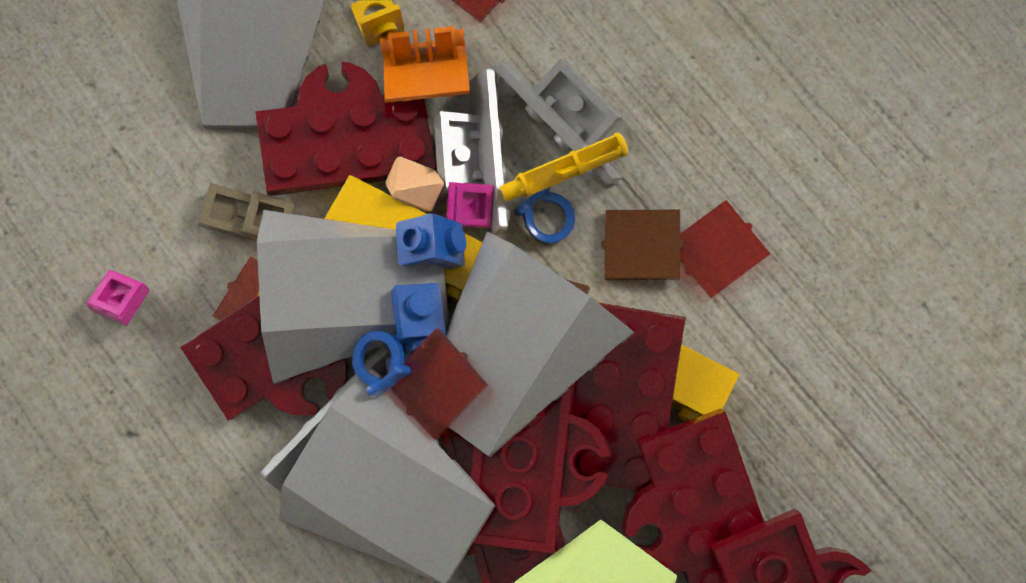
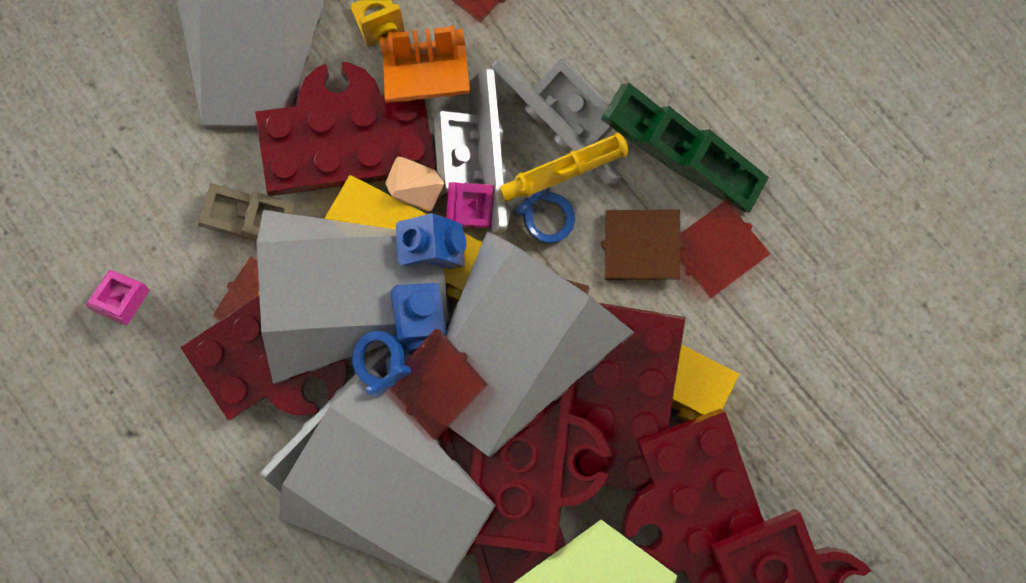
(684, 148): none -> dark green slope

